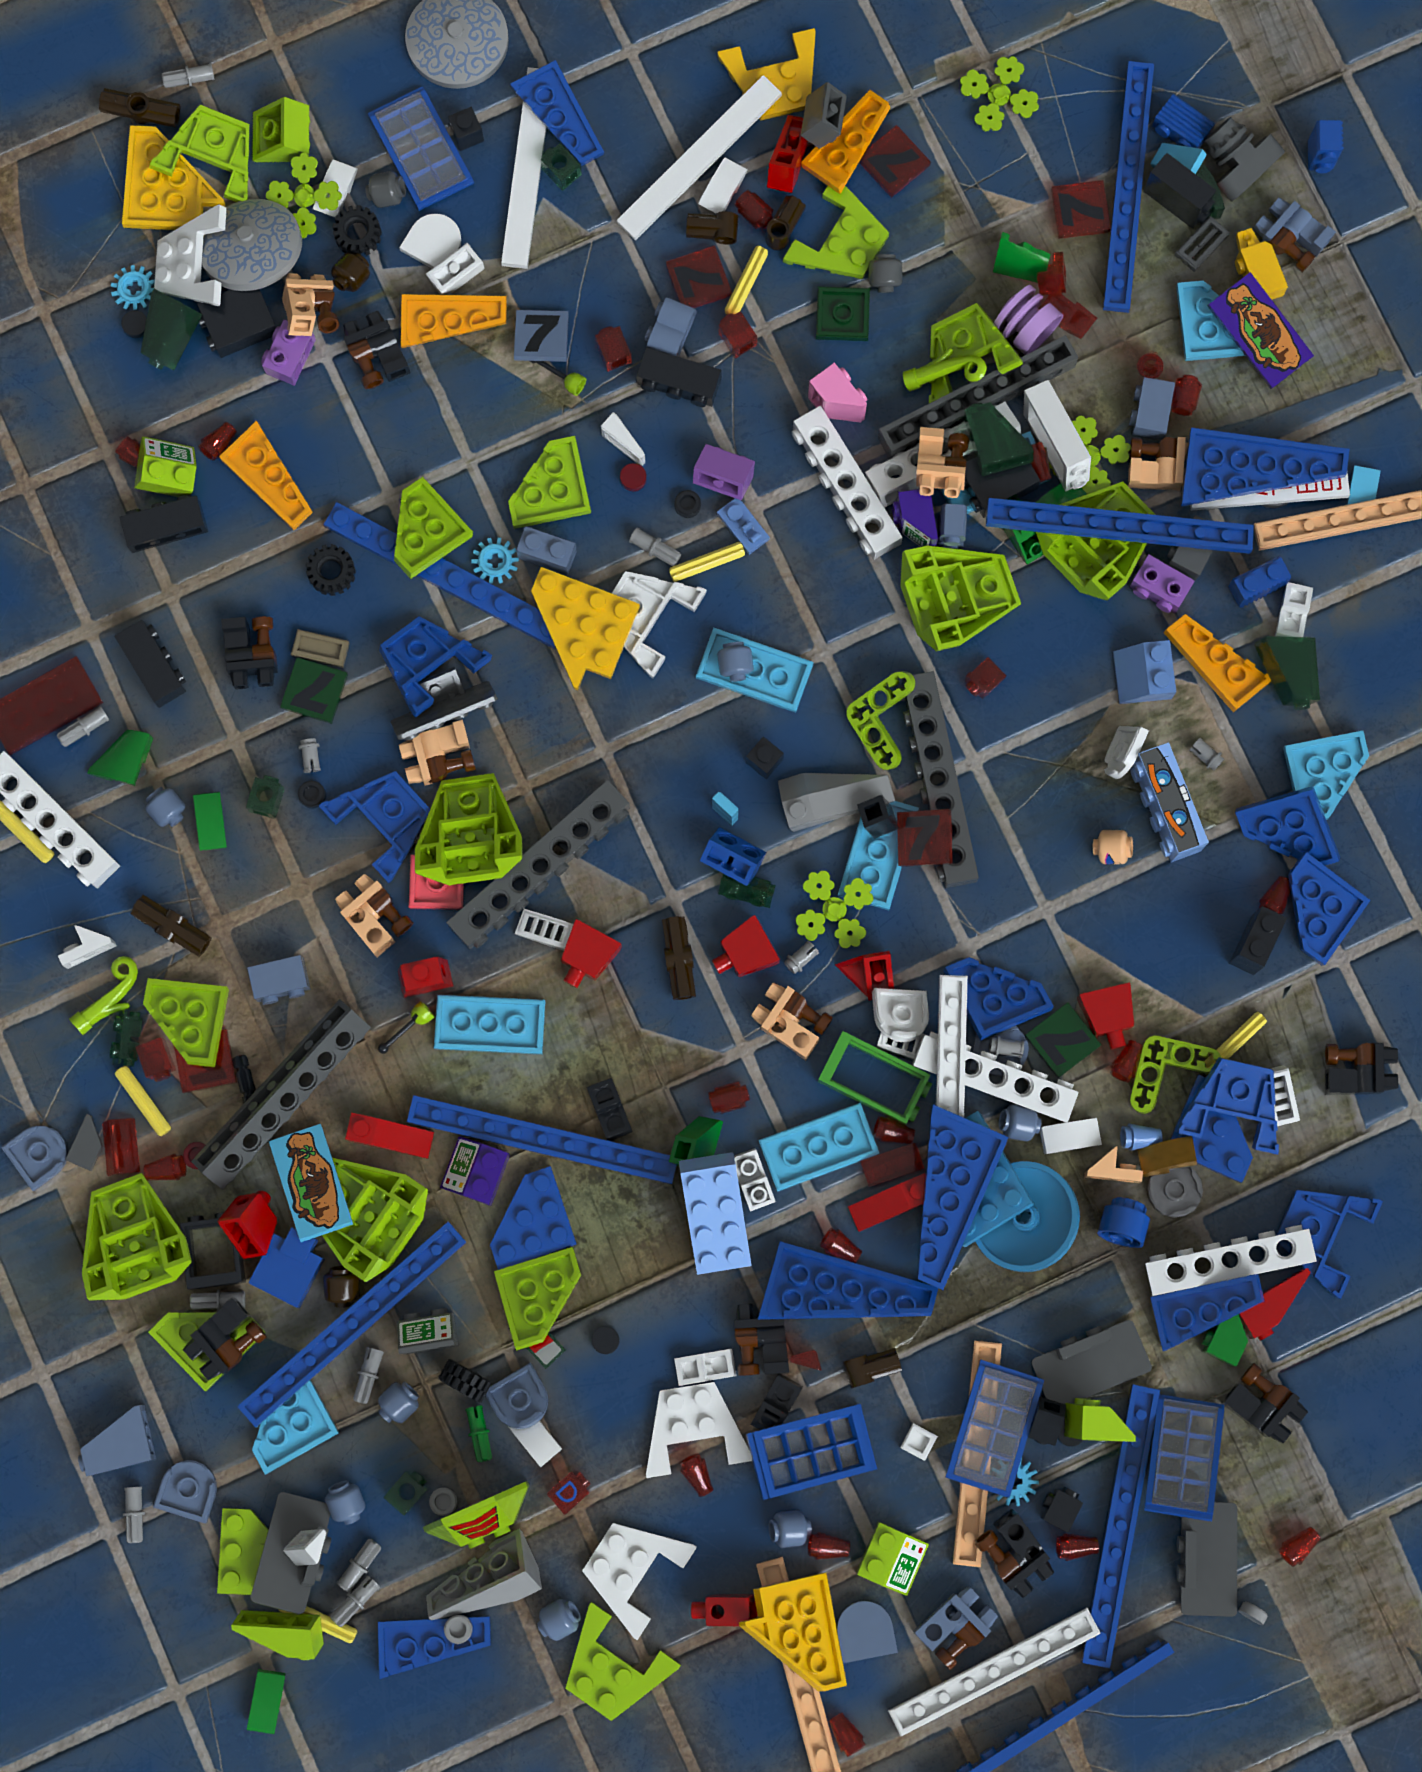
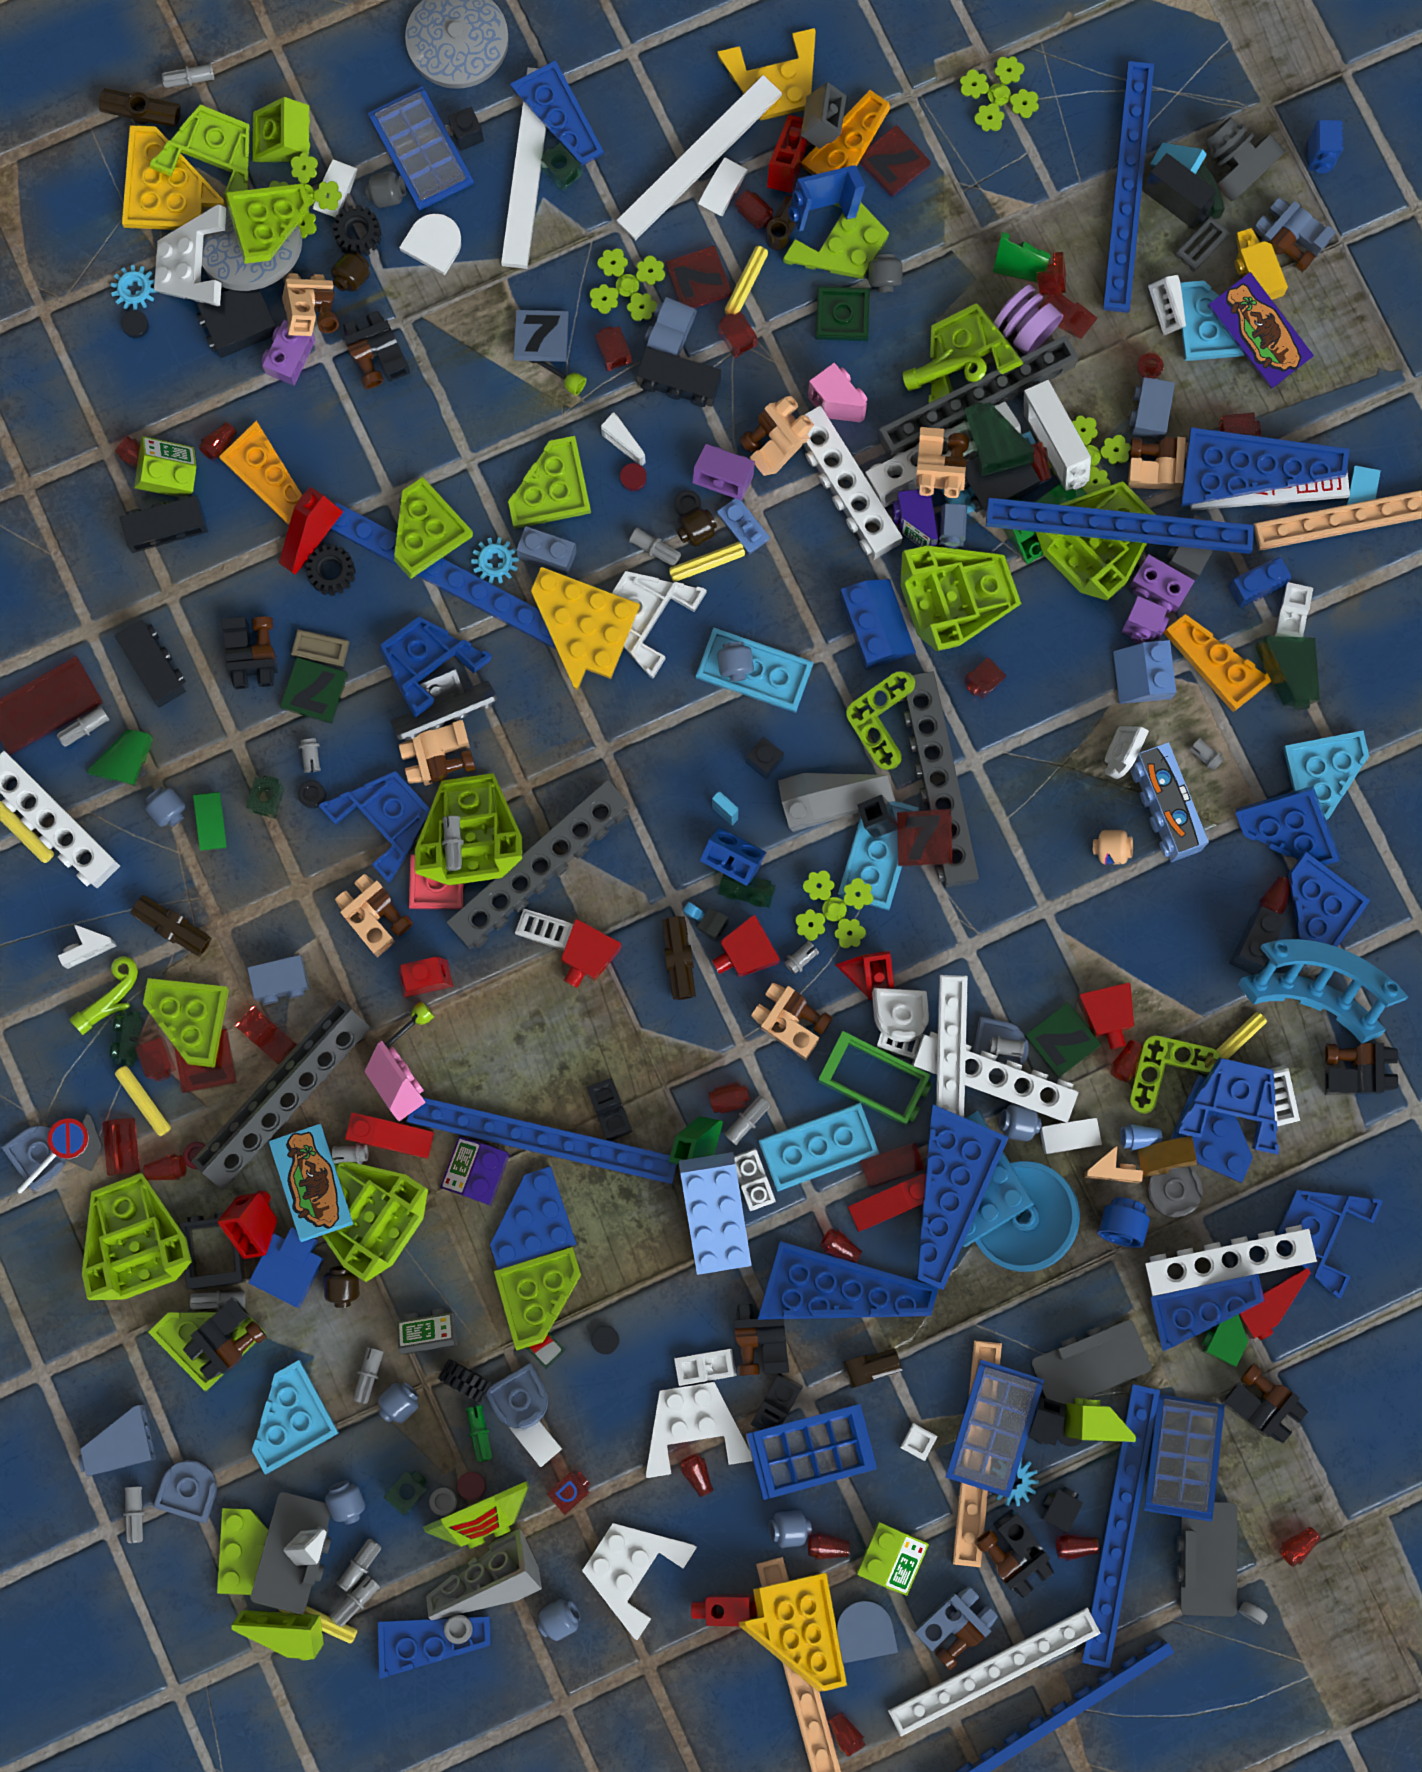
(66, 1140): none -> piece
(167, 330): clear green slope -> none
(244, 1076): black axle -> none
(266, 218): none -> lime plate
(266, 1035): none -> clear red slope
(266, 1701): green slope -> none
(308, 526): none -> red slope
(351, 1324): blue plate -> none
(355, 1153): none -> light grey pin
(394, 1081): none -> bright pink slope
(444, 316): light orange wing -> none
(452, 843): none -> light grey axle
(455, 270): white slope -> none
(471, 1485): none -> dark red tile
(489, 1024): medium azure tile -> none
(606, 1679): lime wing -> none
(627, 284): none -> lime plant
(696, 526): none -> dark brown head
(710, 923): none -> pearl dark grey piece
(719, 227): dark brown piece -> none
(747, 1120): none -> light grey axle
(785, 434): none -> light nougat hips
(806, 1359): clear red slope -> none
(825, 189): none -> blue panel
(876, 622): none -> blue slope
(891, 1130): clear red cone -> none
(998, 997): blue plate -> none
(1080, 209): clear red tile -> none
(1145, 621): none -> medium lavender brick
(1159, 296): none -> white slope
(1182, 123): blue brick -> none
(1186, 395): clear red brick -> none
(1240, 424): none -> clear red brick
(1315, 993): none -> dark azure fence

